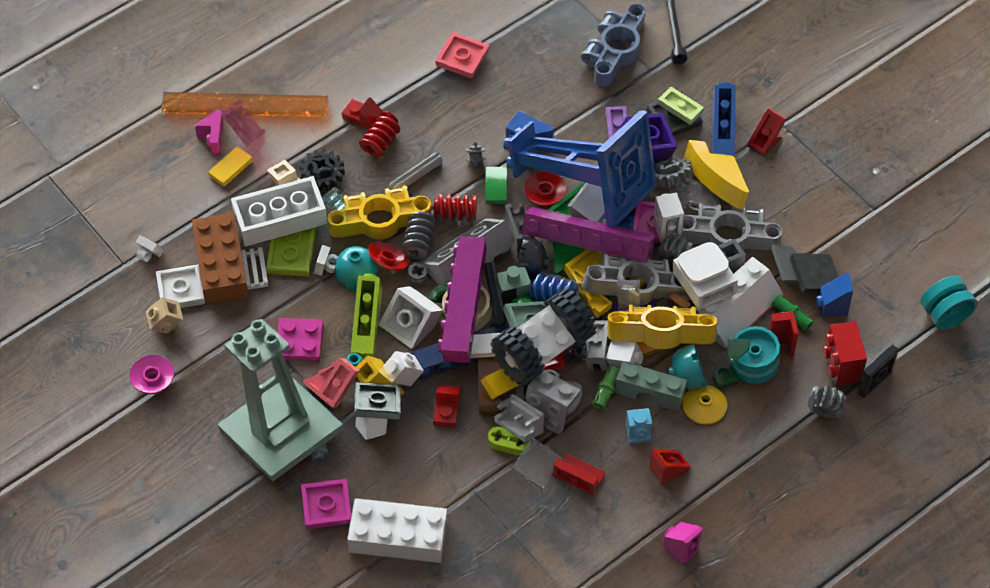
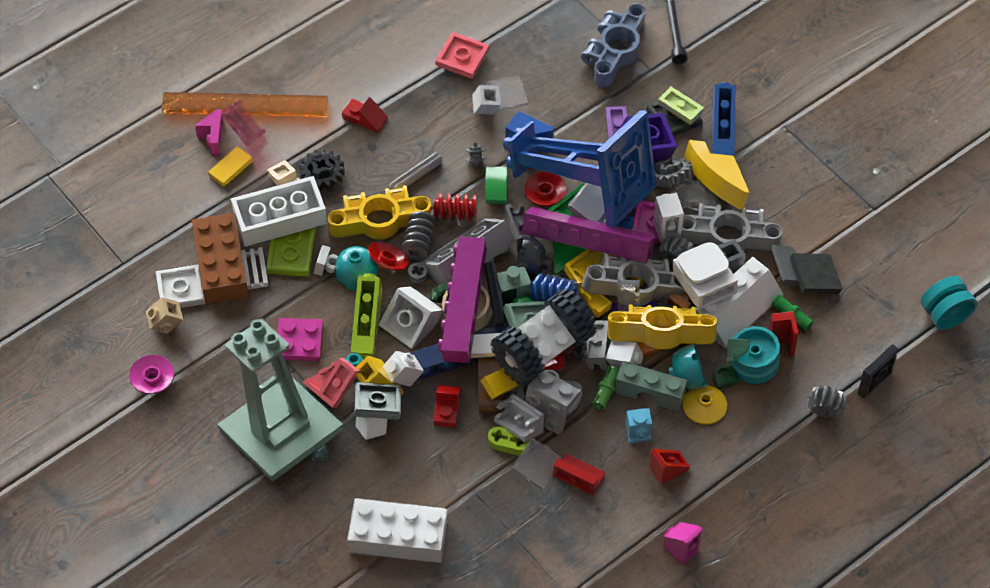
(147, 249): white tile -> none
(326, 504): dark pink plate -> none
(333, 199): clear light blue plate -> none
(380, 134): red piece -> none
(486, 99): none -> white brick
(511, 92): none -> clear piece
(767, 131): red slope -> none
(835, 297): blue slope -> none
(845, 353): red brick -> none

